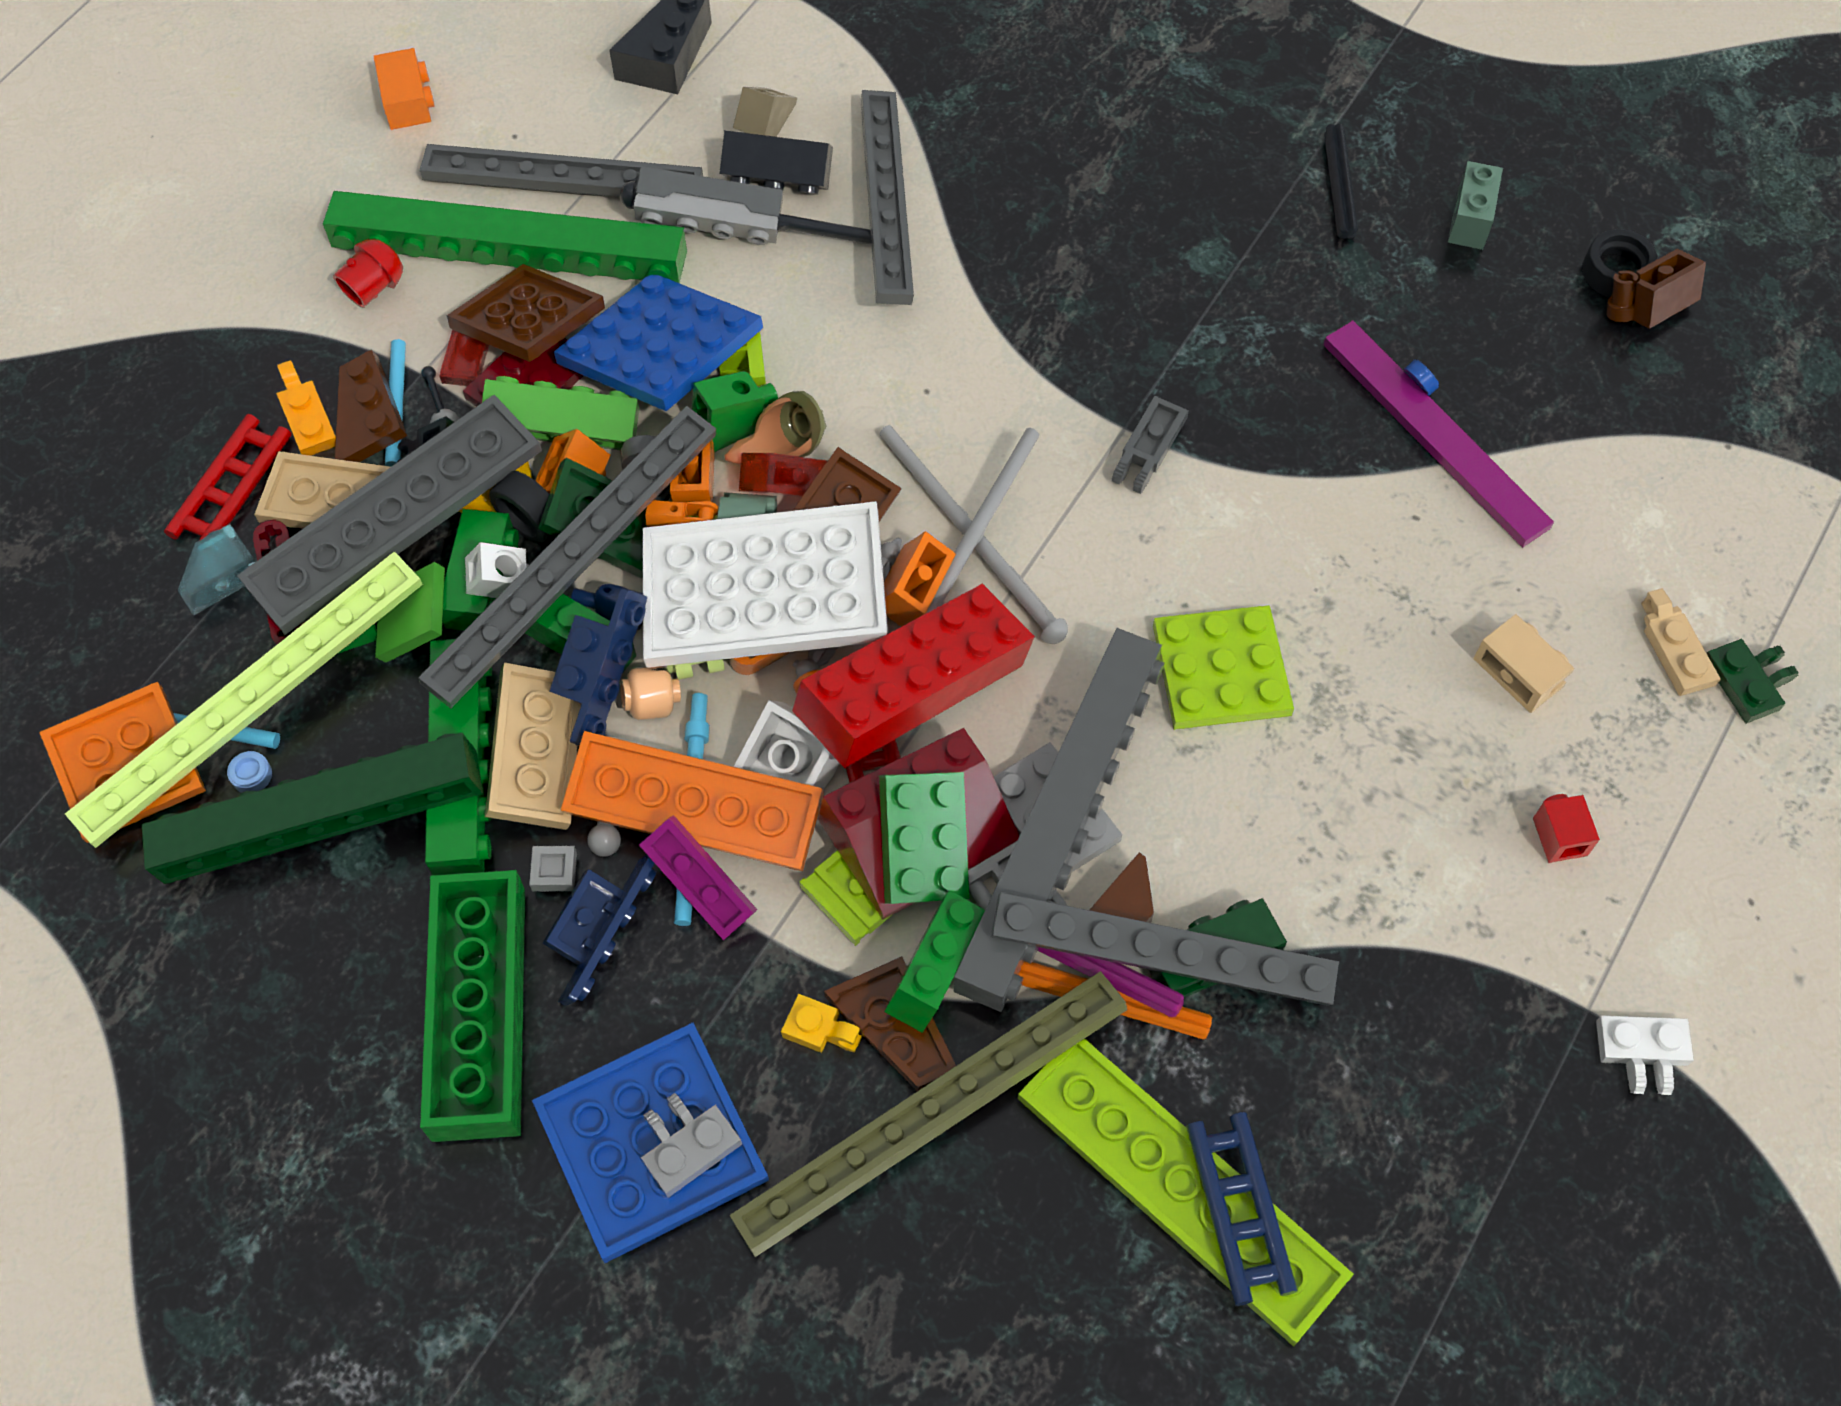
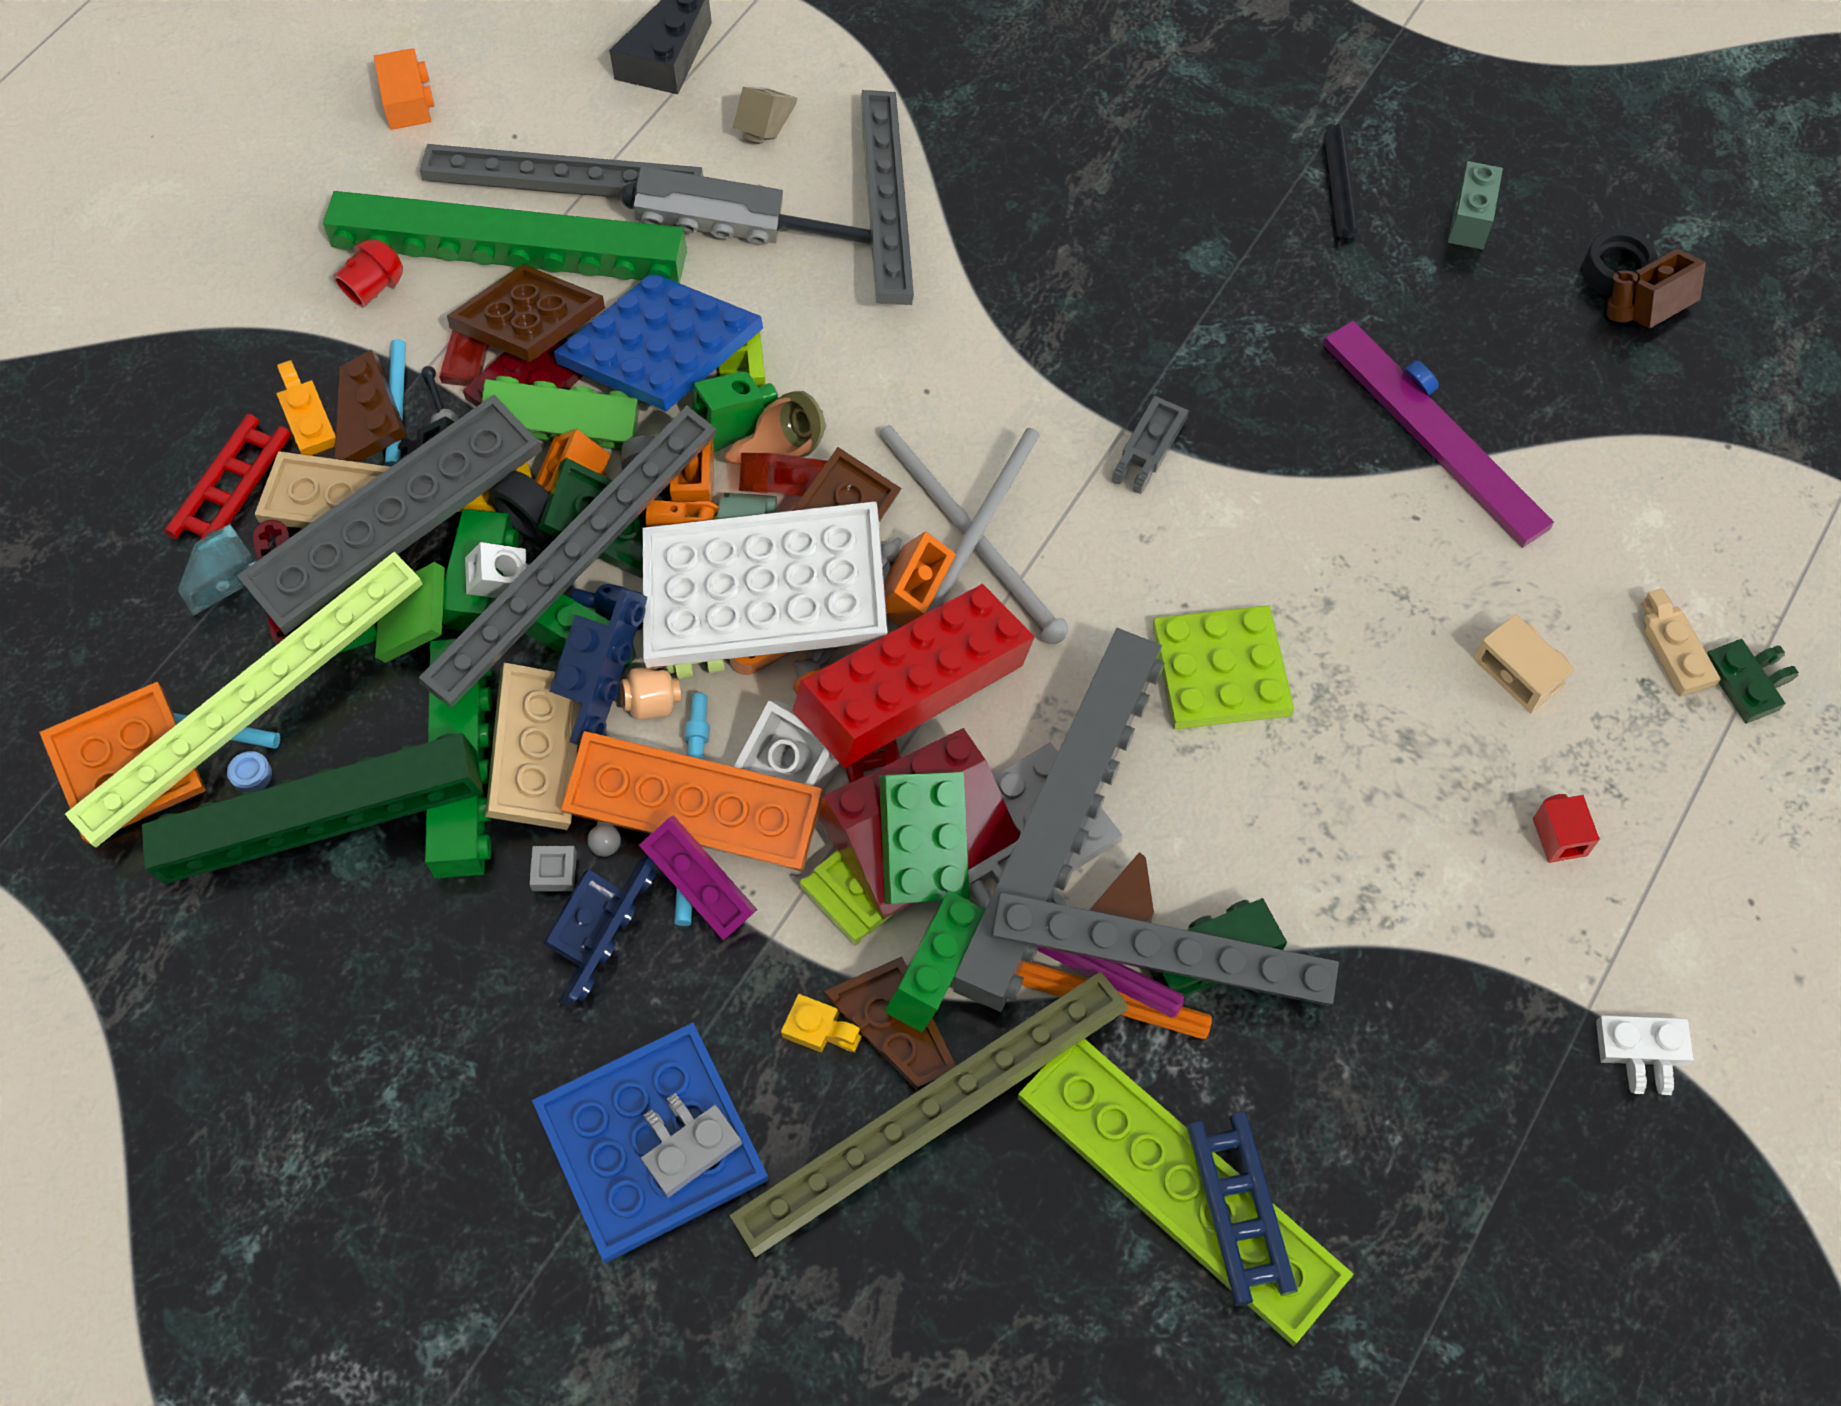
(474, 1007): green brick -> none
(776, 161): black brick -> none

